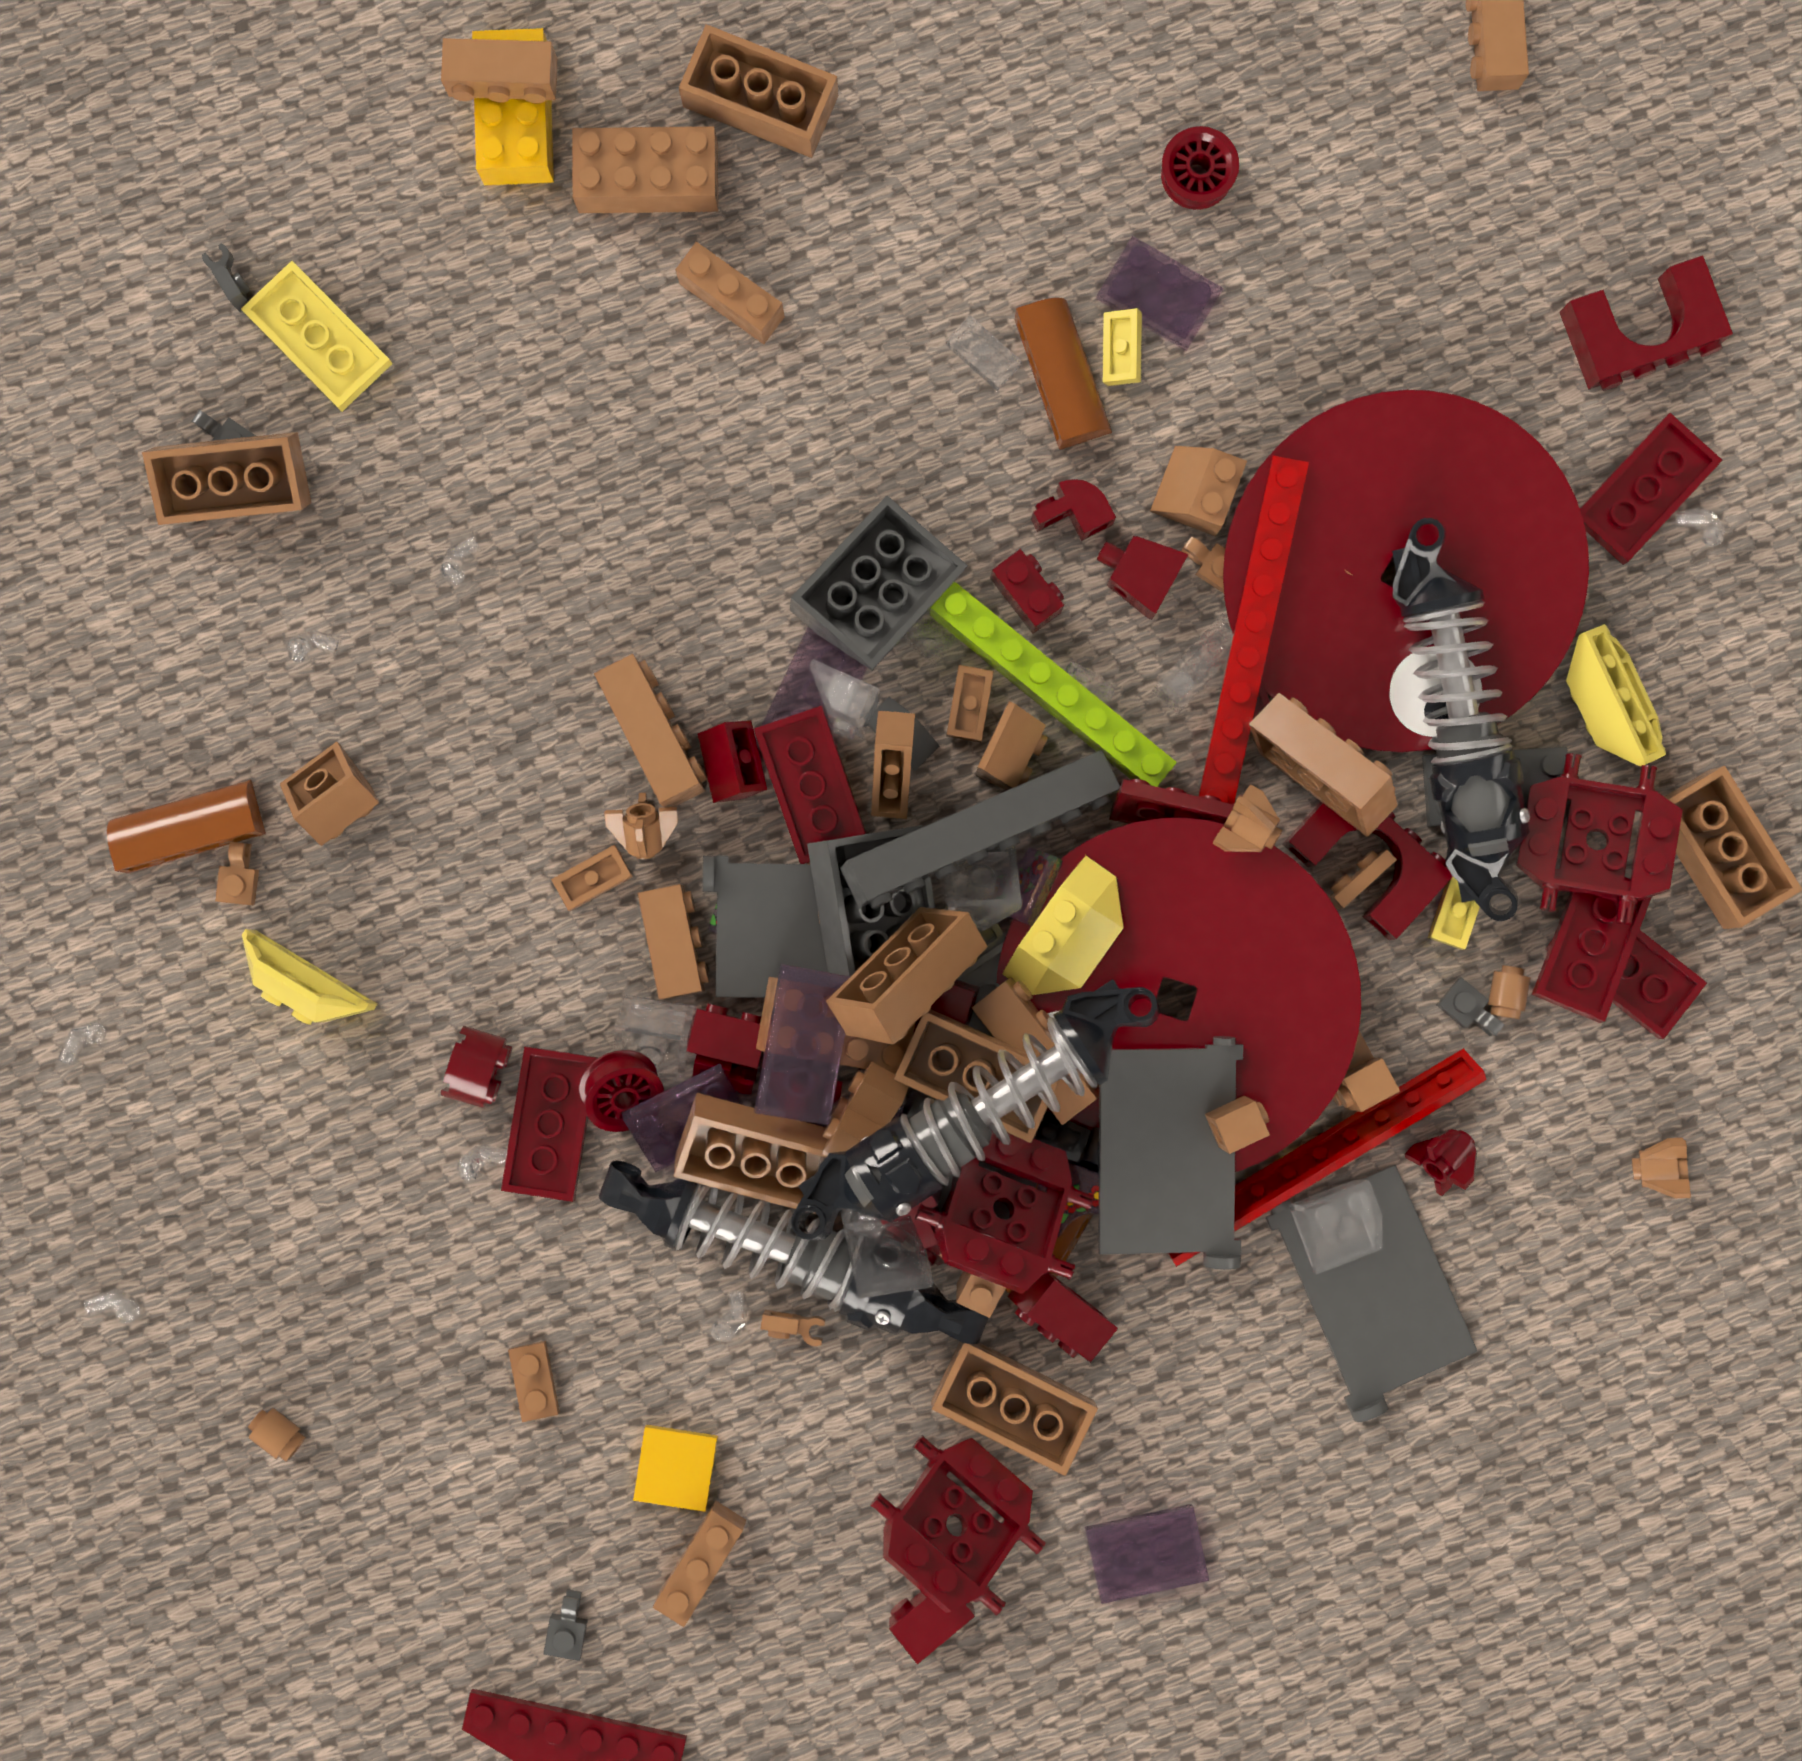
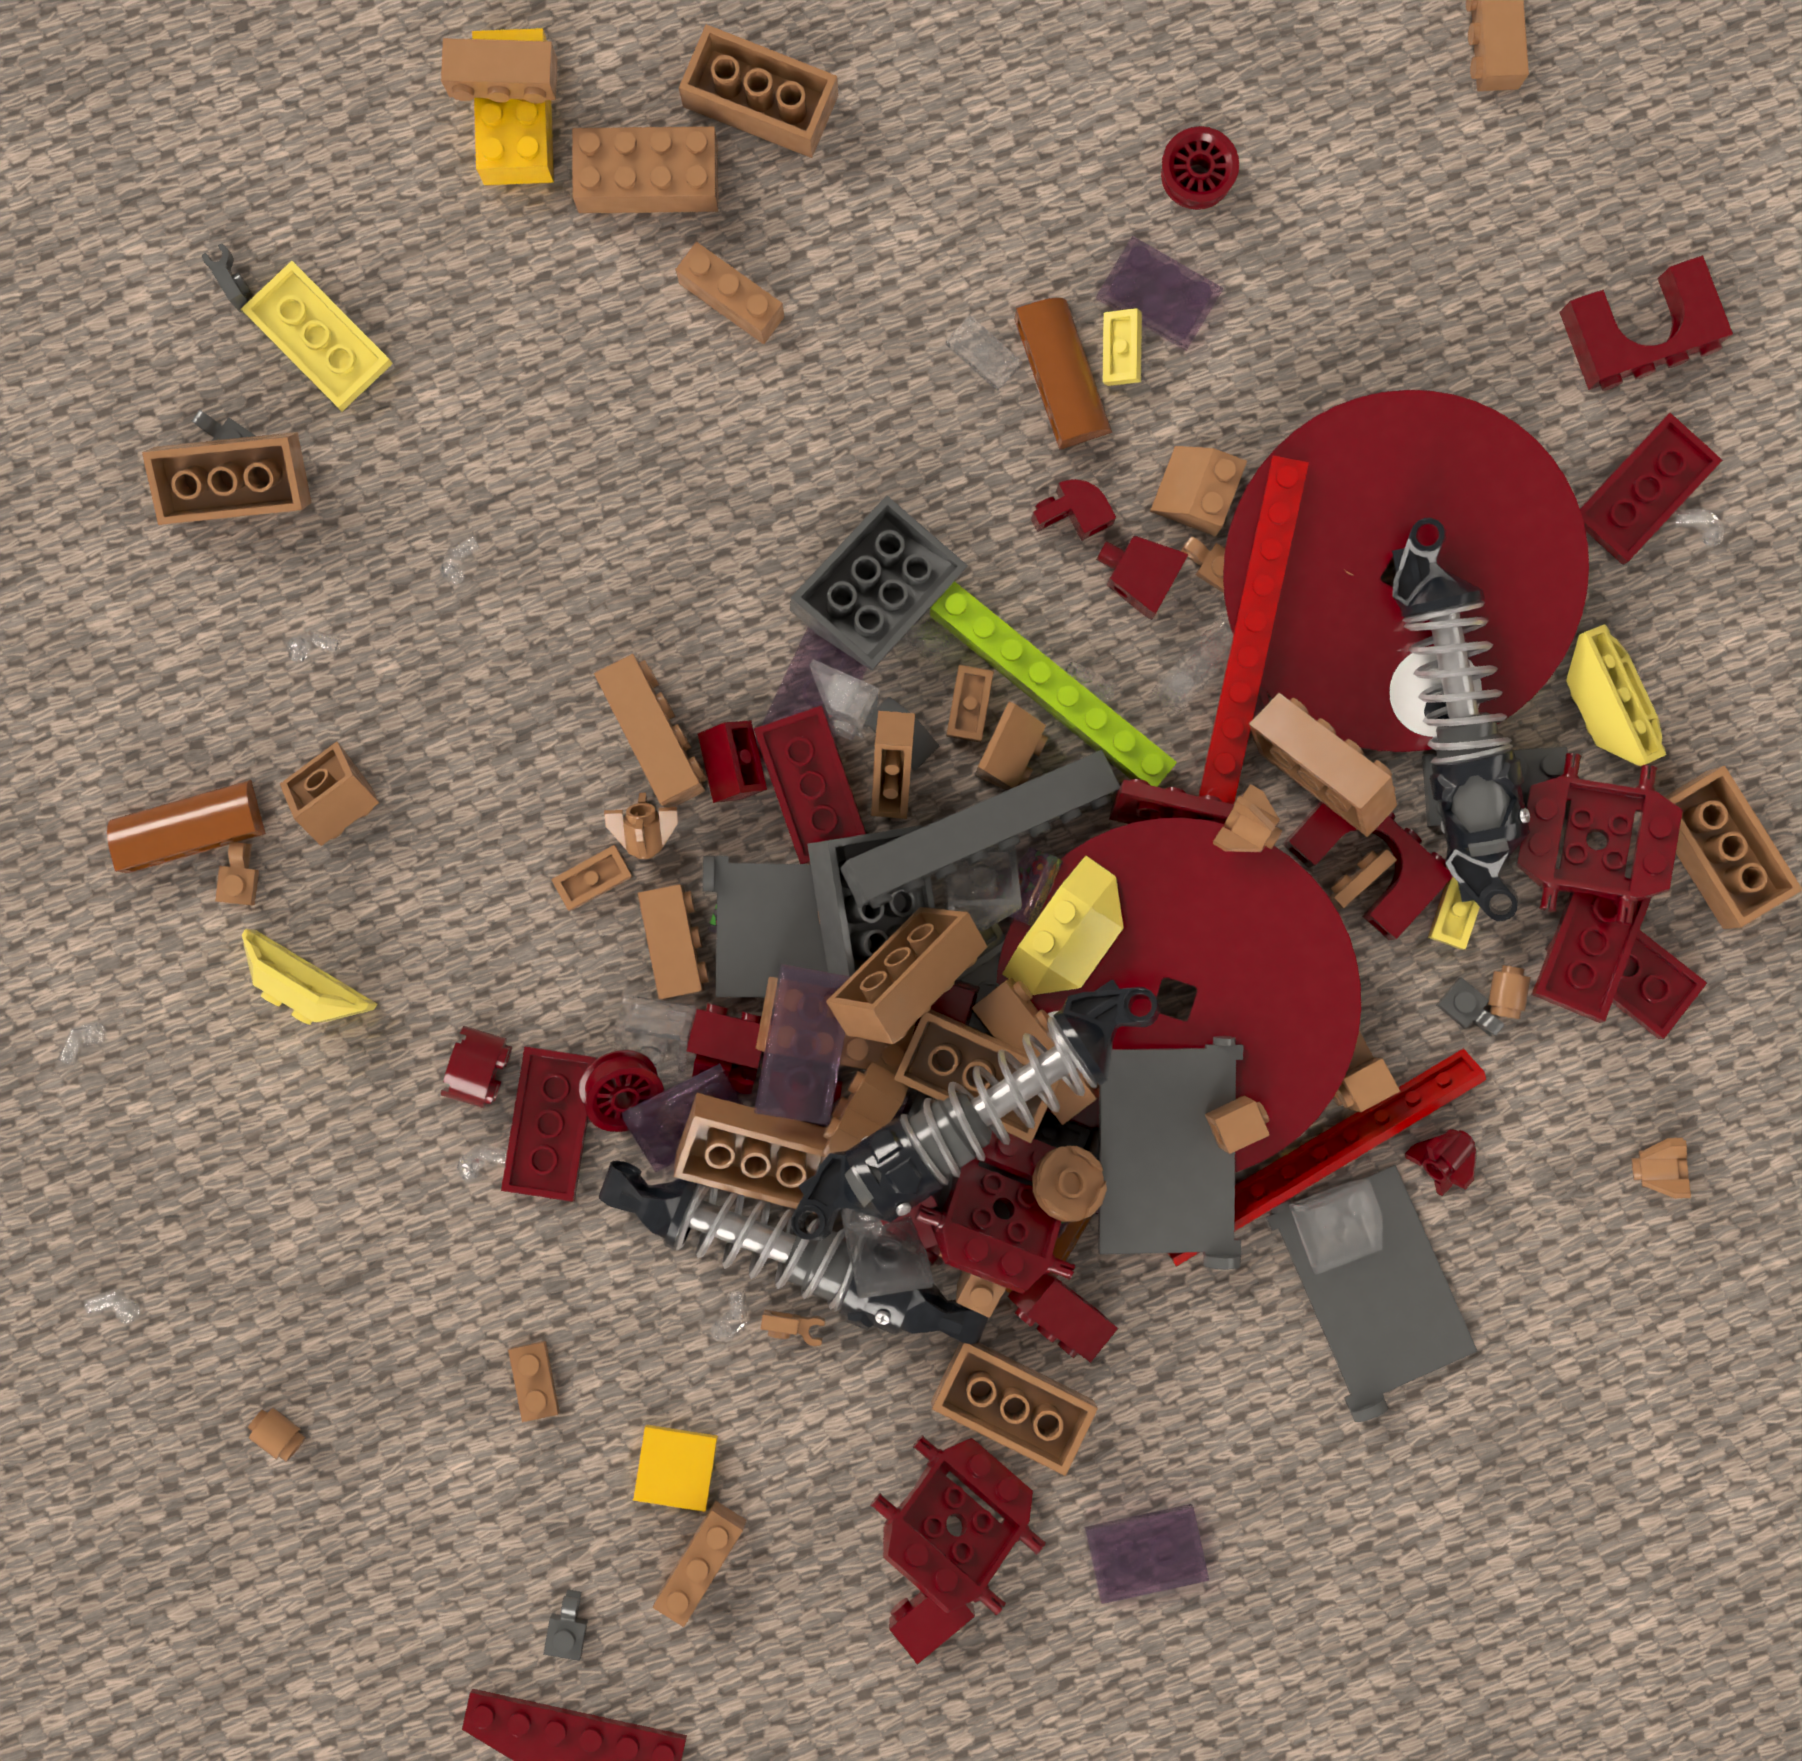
(1027, 591): dark red brick -> none
(1069, 1183): none -> medium nougat tile

